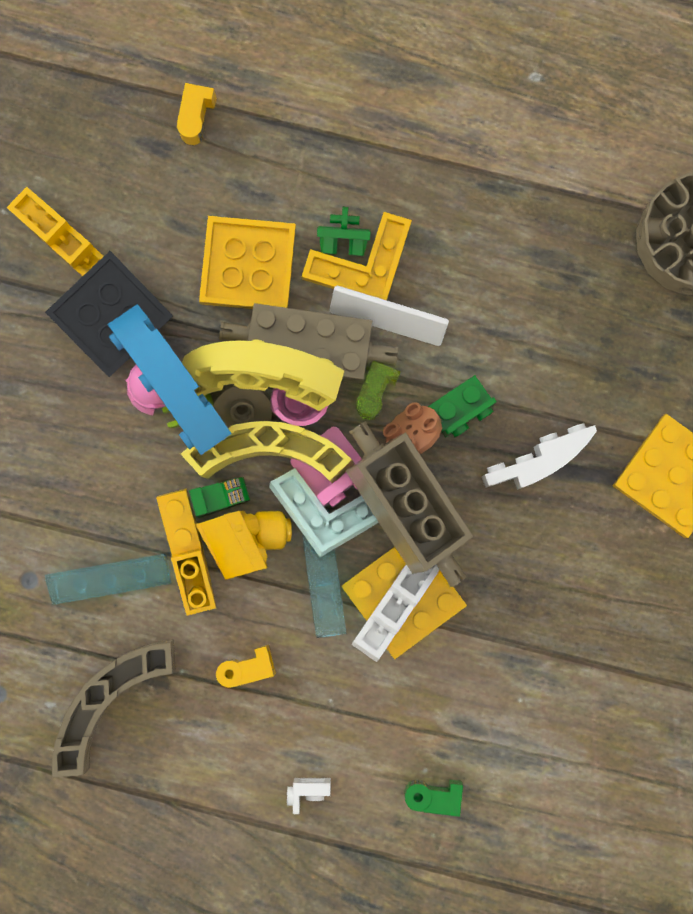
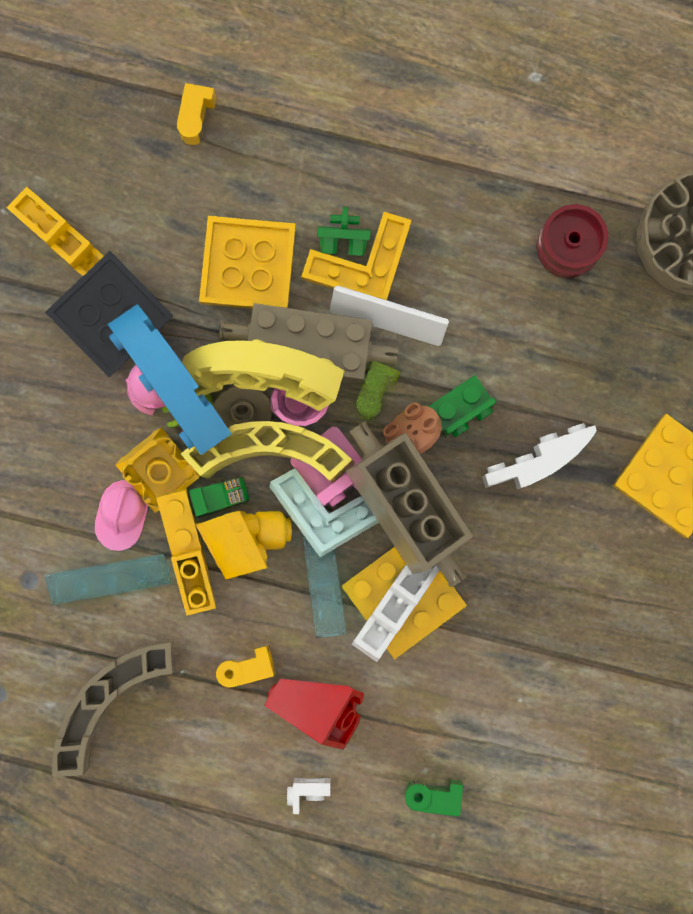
(120, 516): none -> bright pink piece
(156, 468): none -> yellow slope
(317, 709): none -> slope
(573, 224): none -> dark red wheel

